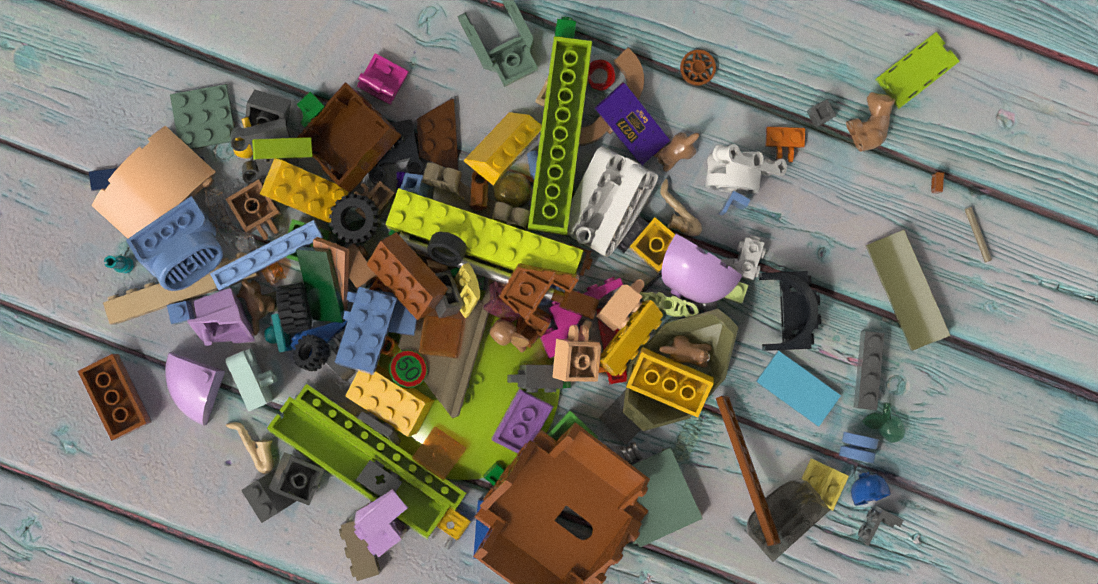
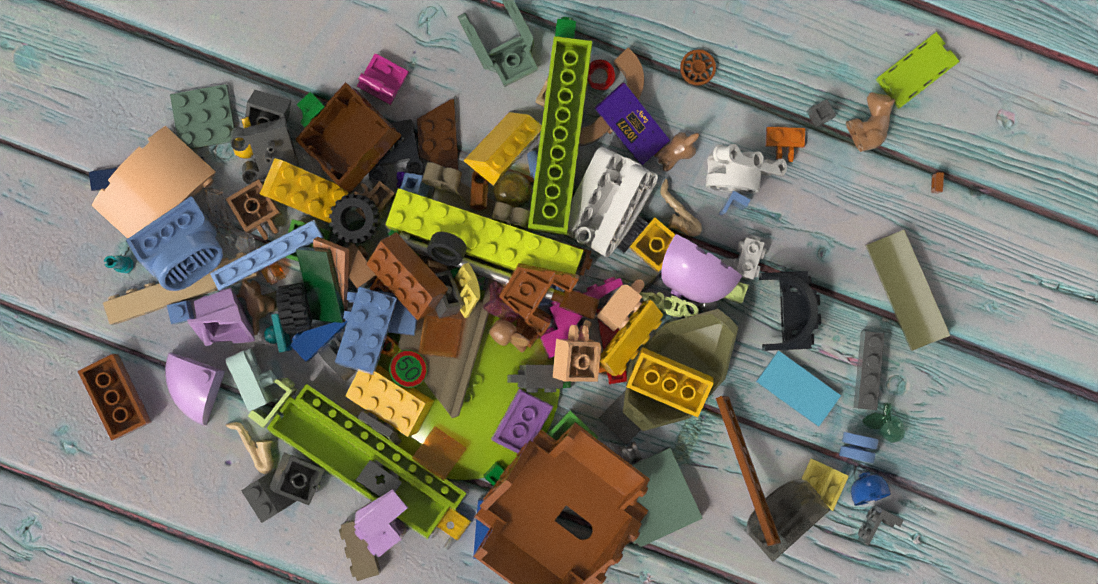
(261, 417): none -> yellowish green panel
(282, 148): lime tile -> none
(303, 350): black tyre -> none
(684, 351): medium nougat animal -> none
(978, 234): dark tan piece -> none

